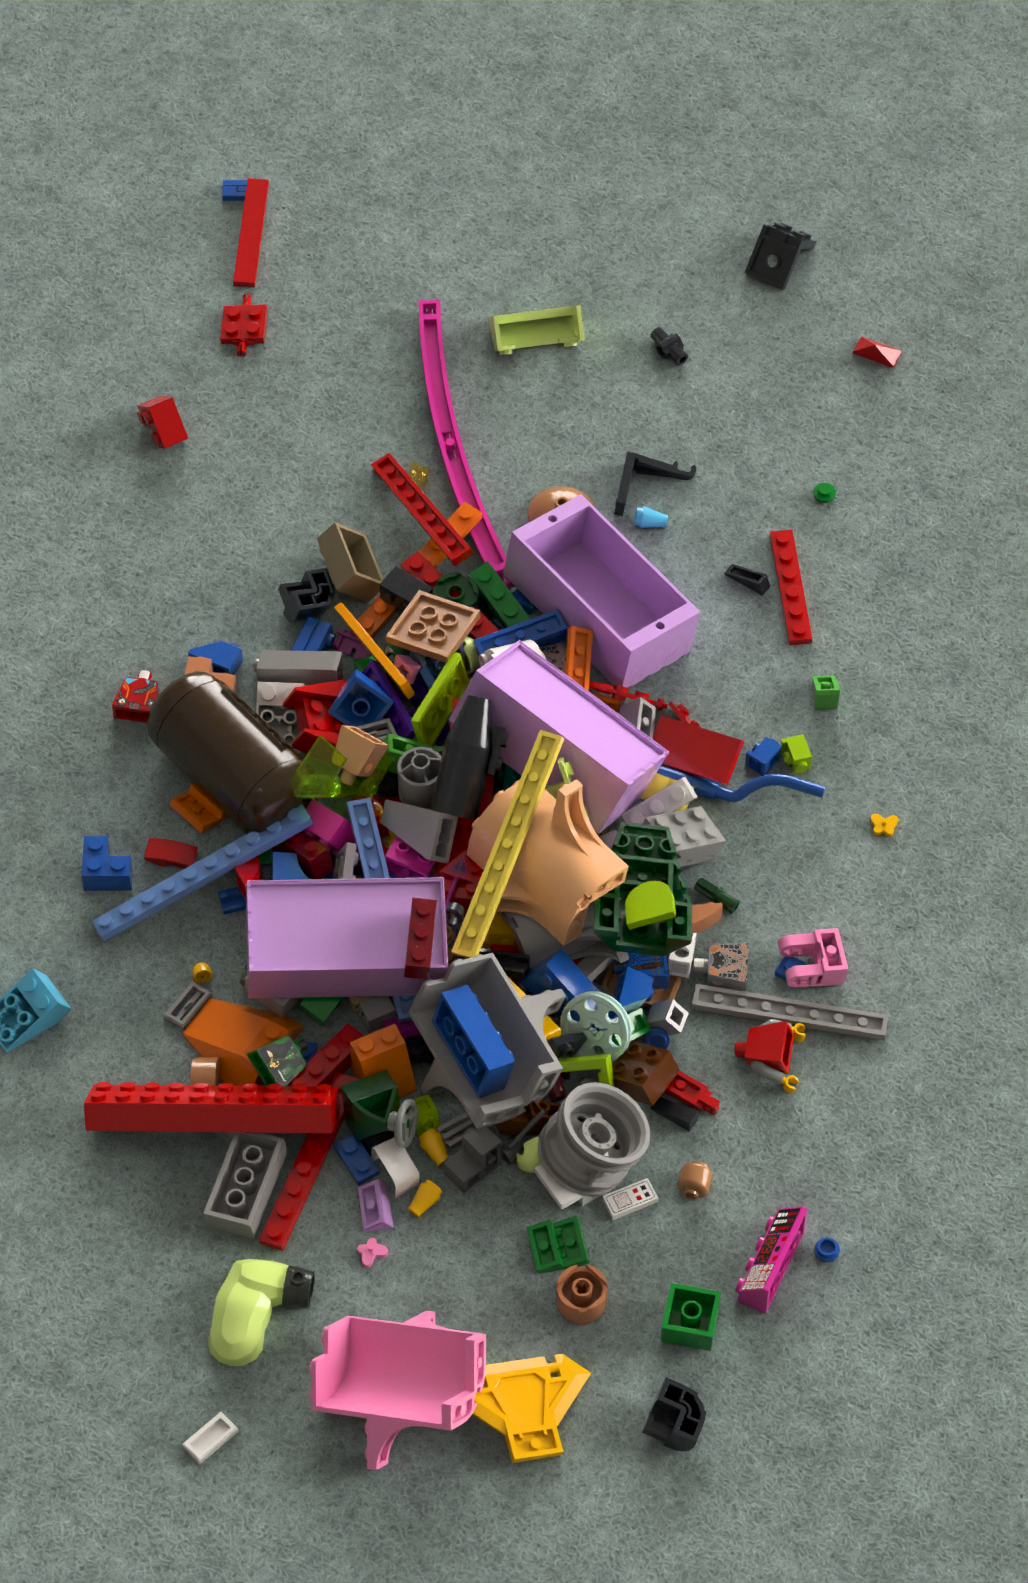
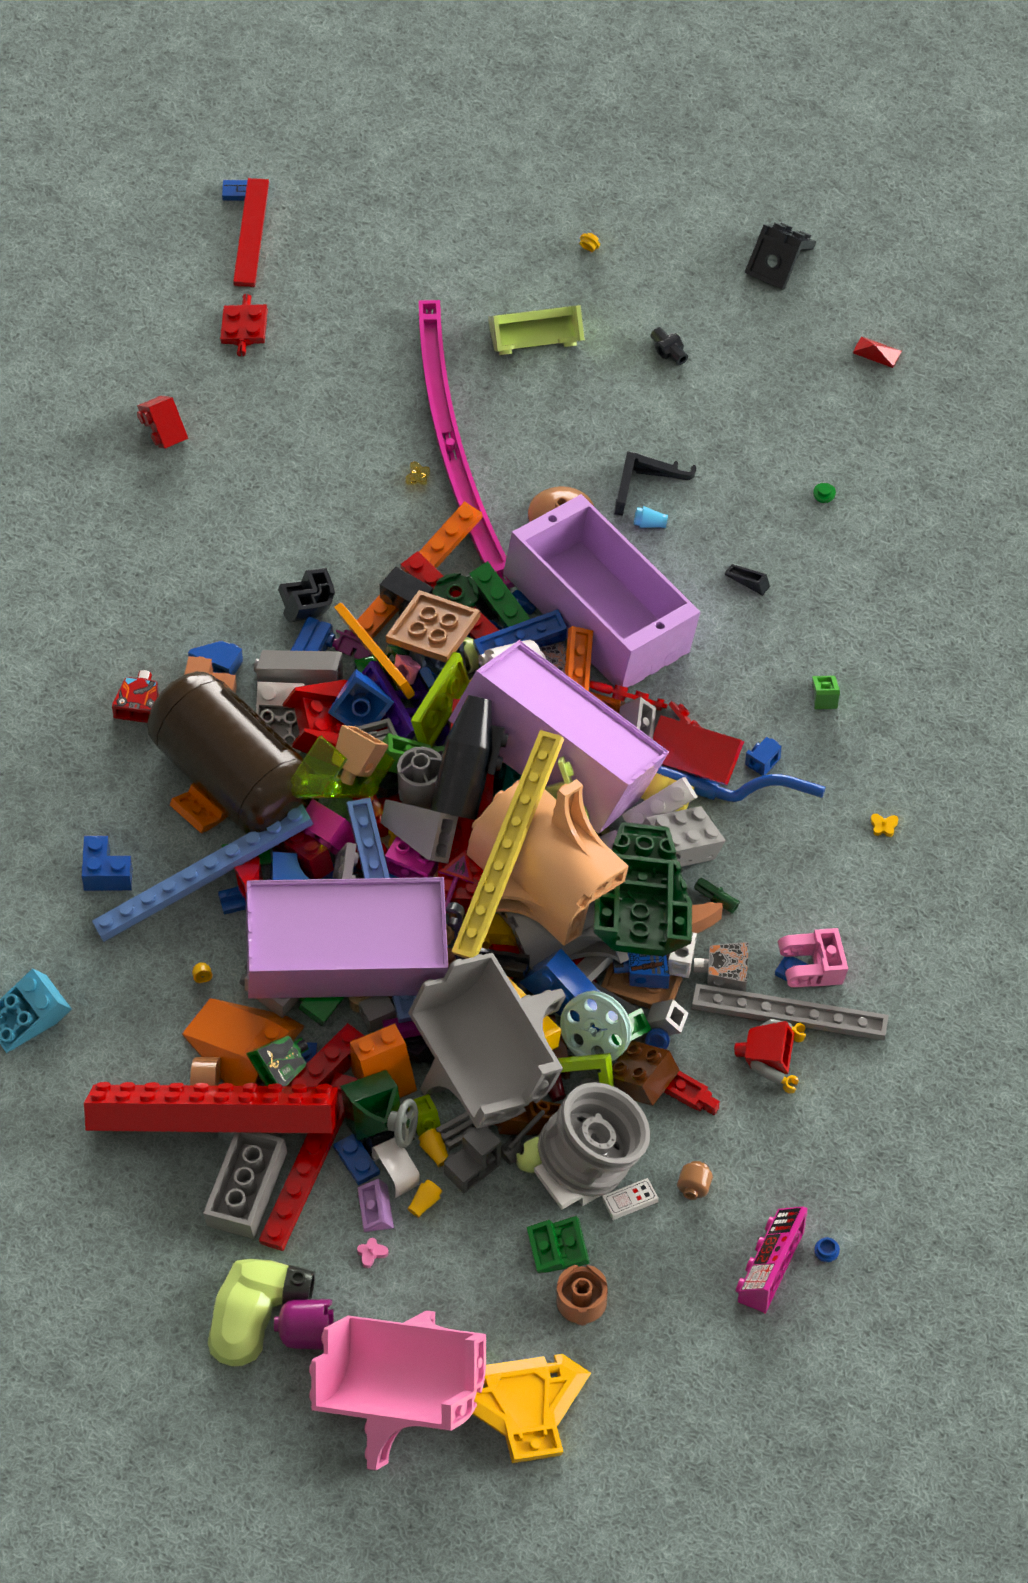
(168, 1016): light grey tile -> none
(170, 852): red slope -> none
(210, 1438): white tile -> none
(303, 1323): none -> magenta cylinder
(350, 562): dark tan piece -> none
(420, 938): dark red brick -> none
(422, 509): red plate -> none
(473, 1041): blue brick -> none
(567, 1045): black plate -> none
(589, 242): none -> yellow plate
(632, 990): blue slope -> none
(649, 904): lime tile -> none
(676, 1113): black piece -> none
(676, 1416): black brick -> none
(690, 1316): green brick -> none
(790, 587): red plate -> none
(796, 753): lime brick -> none

